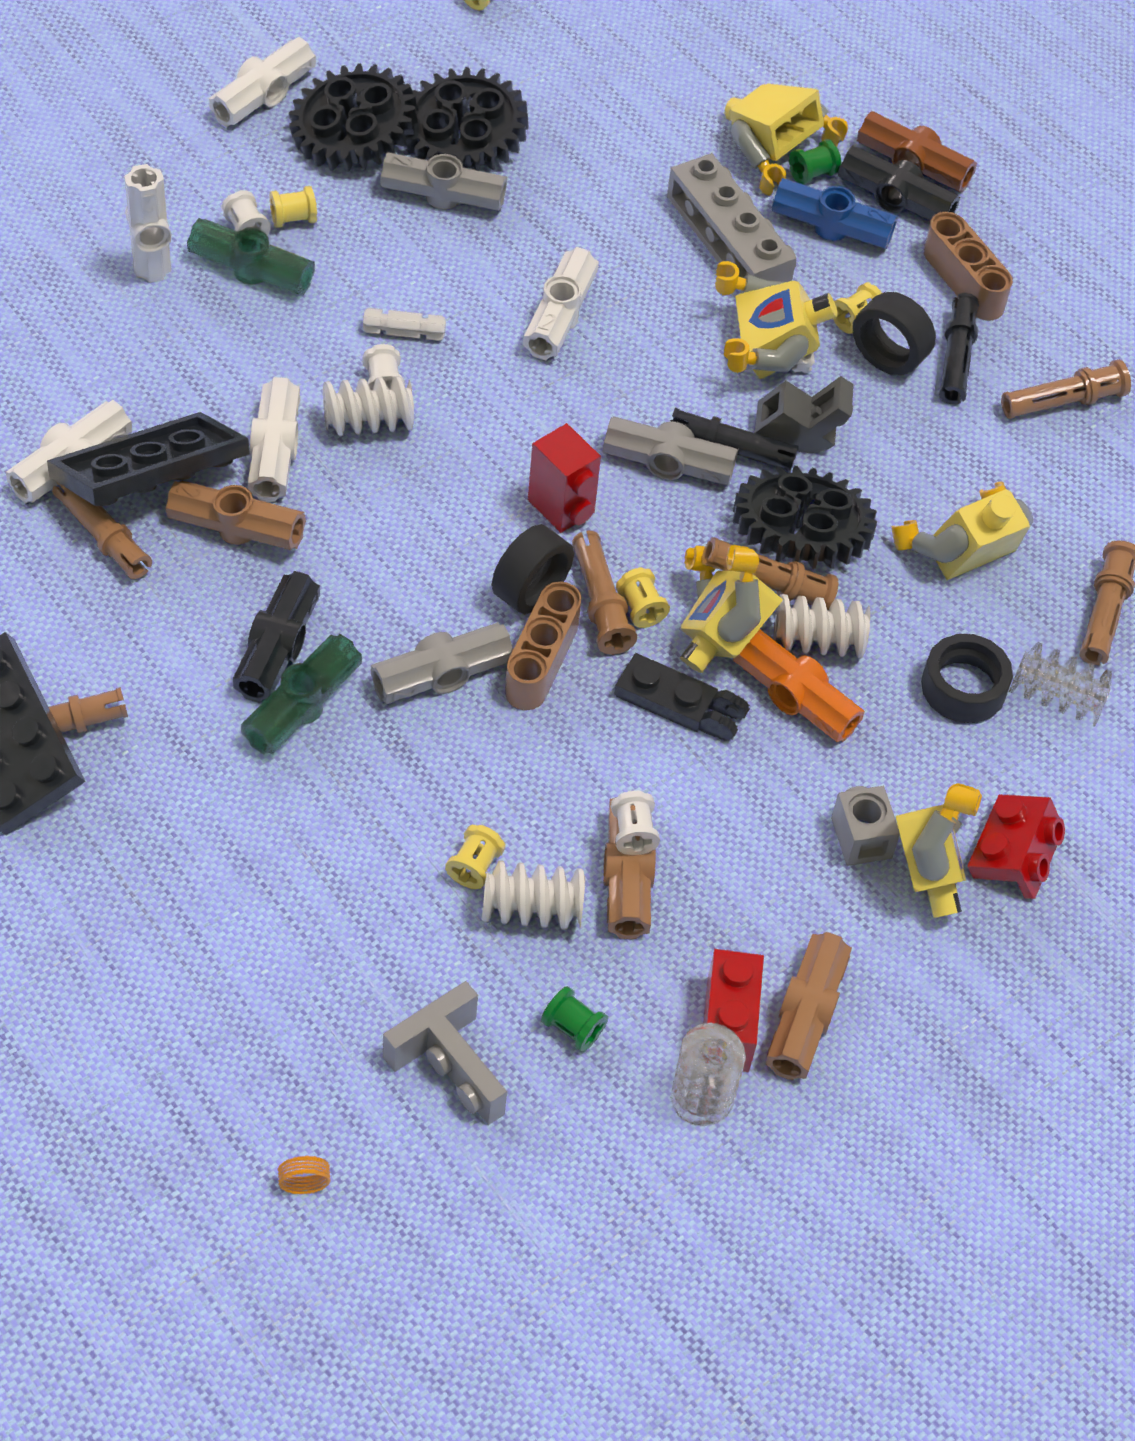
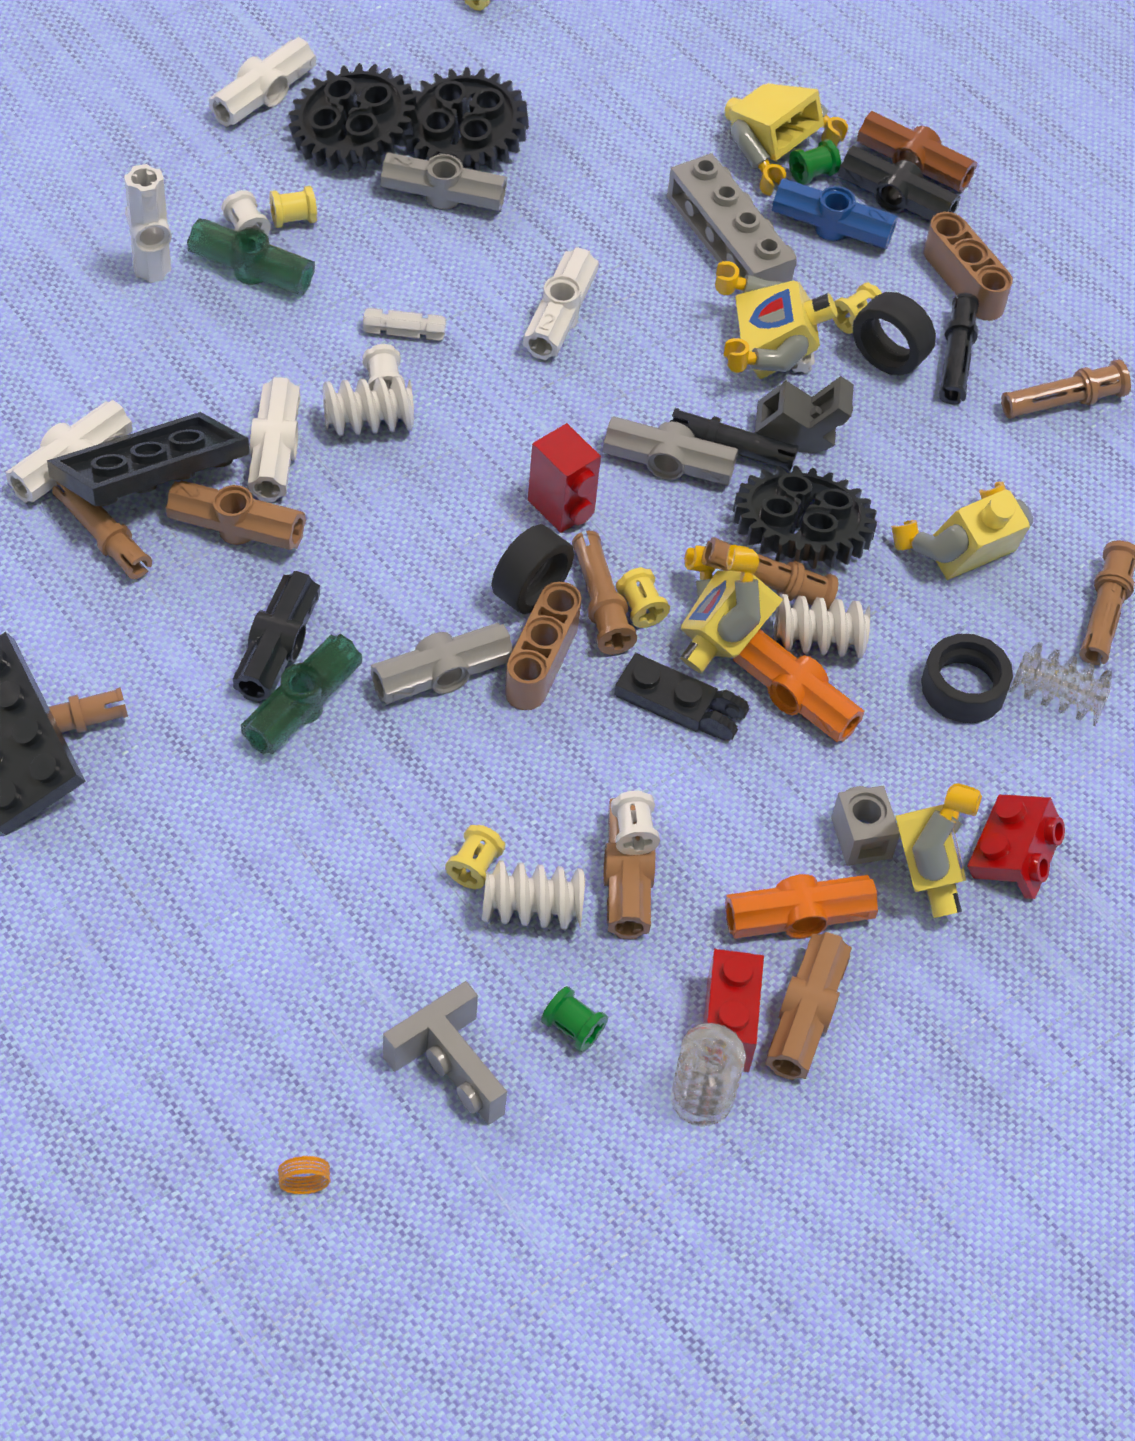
(801, 906): none -> orange piece

